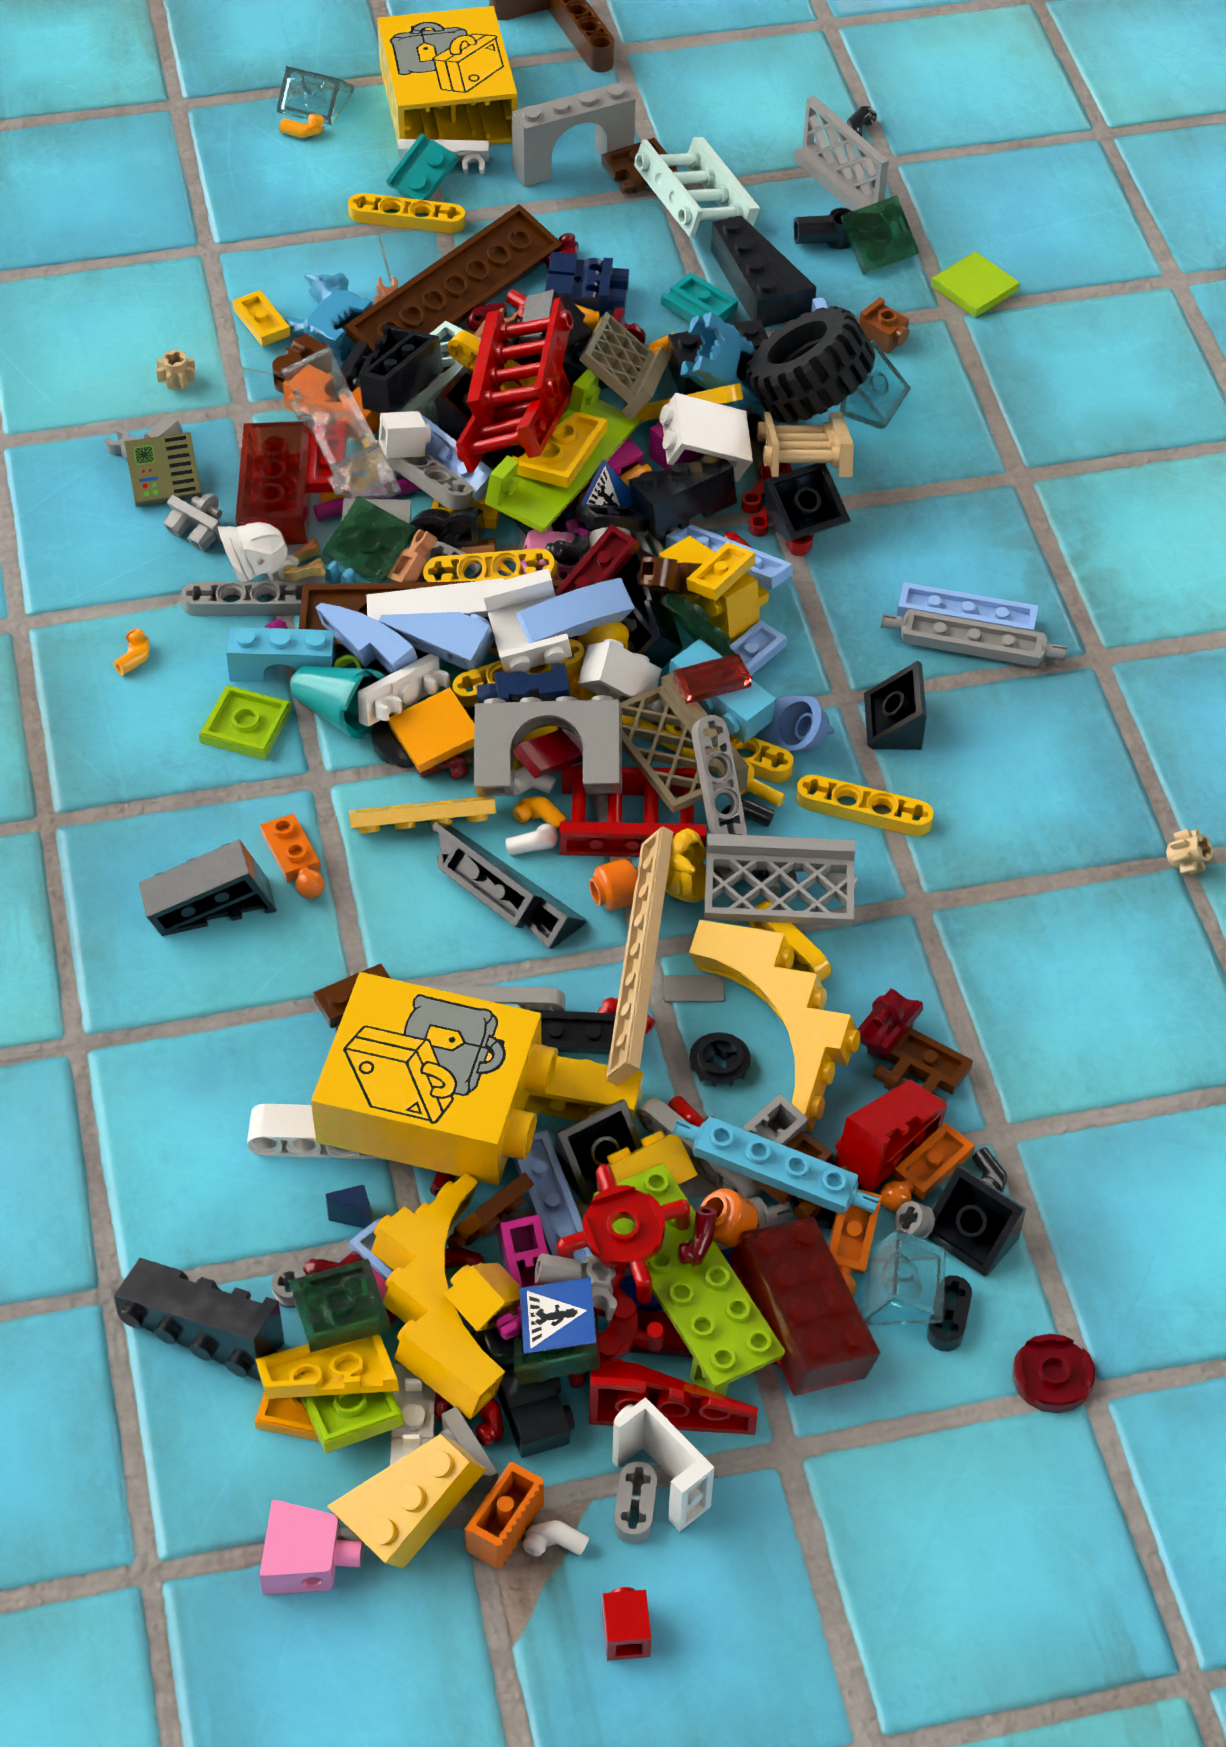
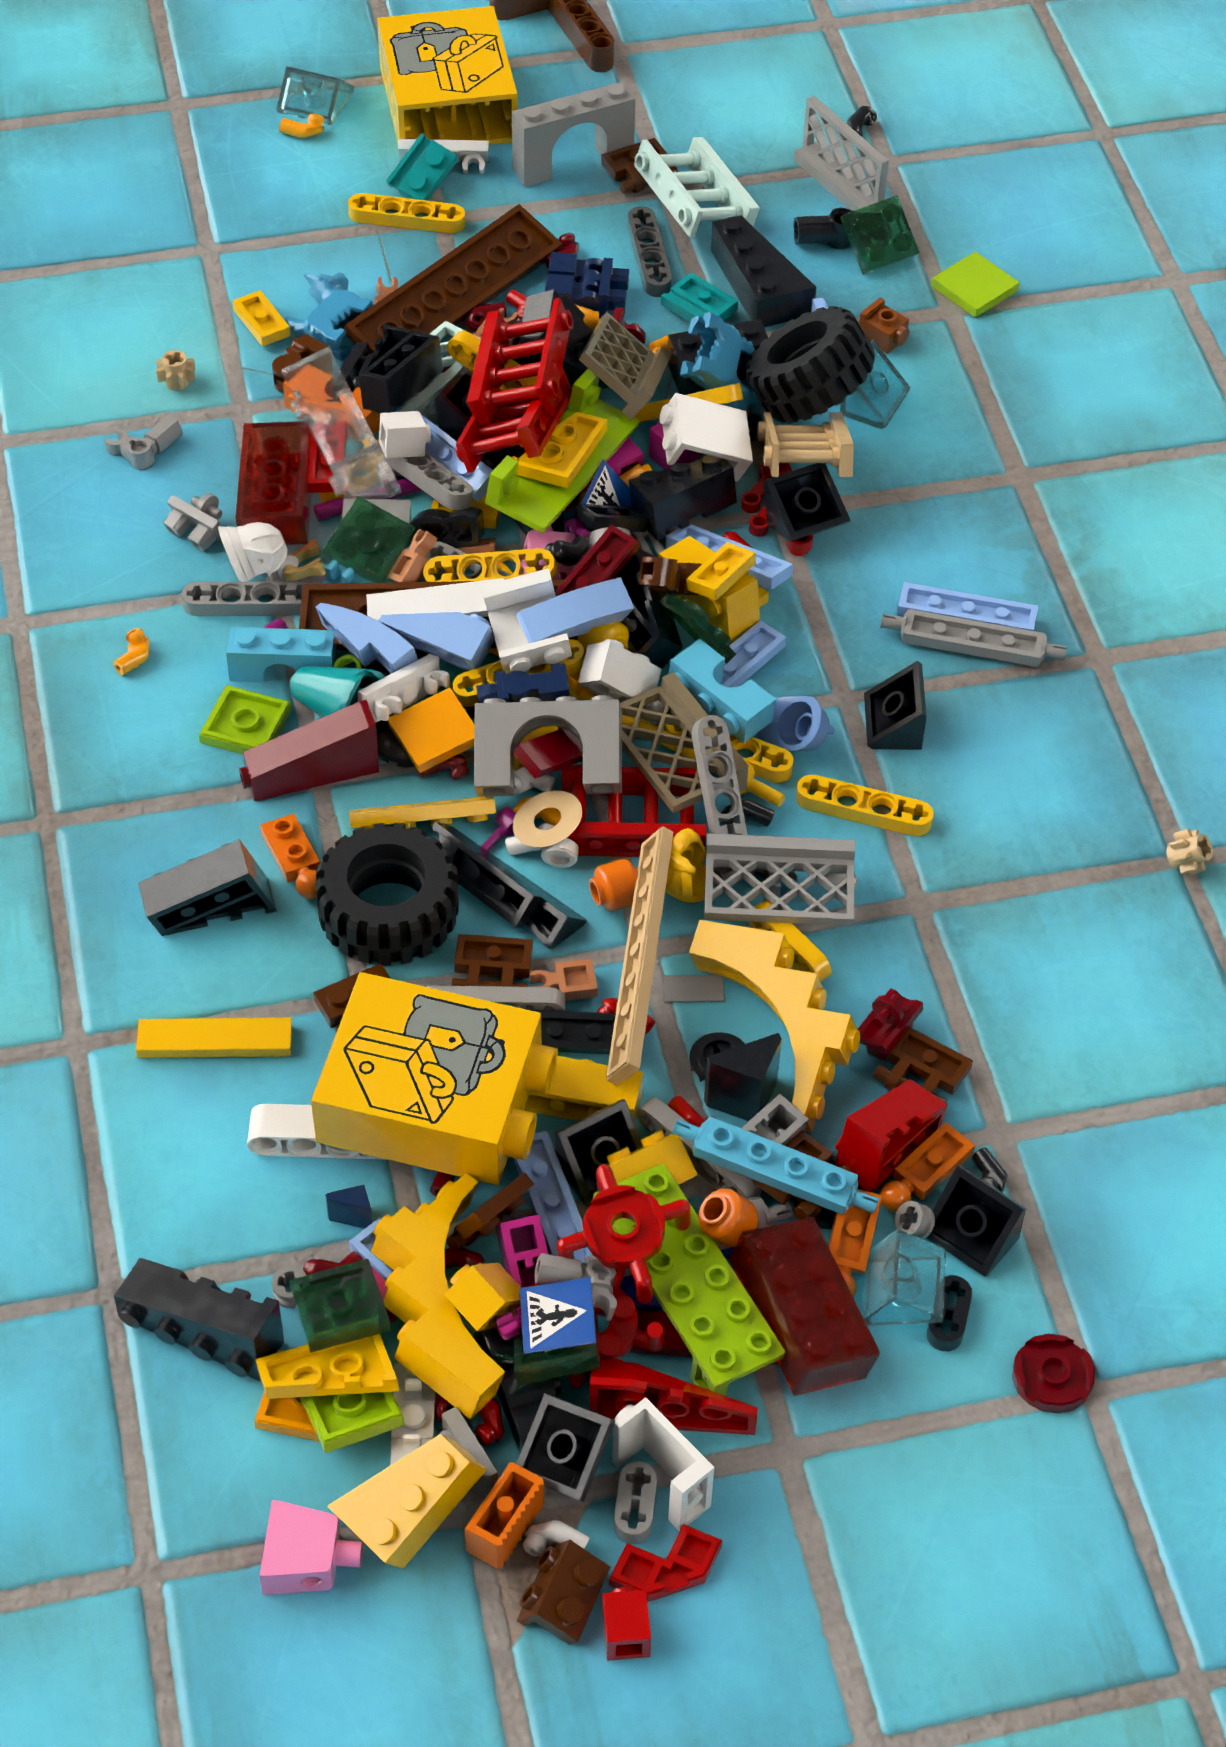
(162, 468): olive tile -> none
(214, 1037): none -> yellow tile
(314, 754): none -> dark red slope
(390, 931): none -> black tyre
(492, 956): none -> reddish brown plate
(505, 821): none -> magenta hand
(524, 819): none -> tan piece
(560, 854): none -> white tile
(563, 1590): none -> reddish brown bracket
(565, 1446): none -> black slope
(572, 977): none -> nougat plate
(648, 251): none -> dark grey beam
(684, 1567): none -> red tile
(703, 1235): dark red arm -> none
(712, 678): clear red tile -> none
(743, 1077): none -> black slope

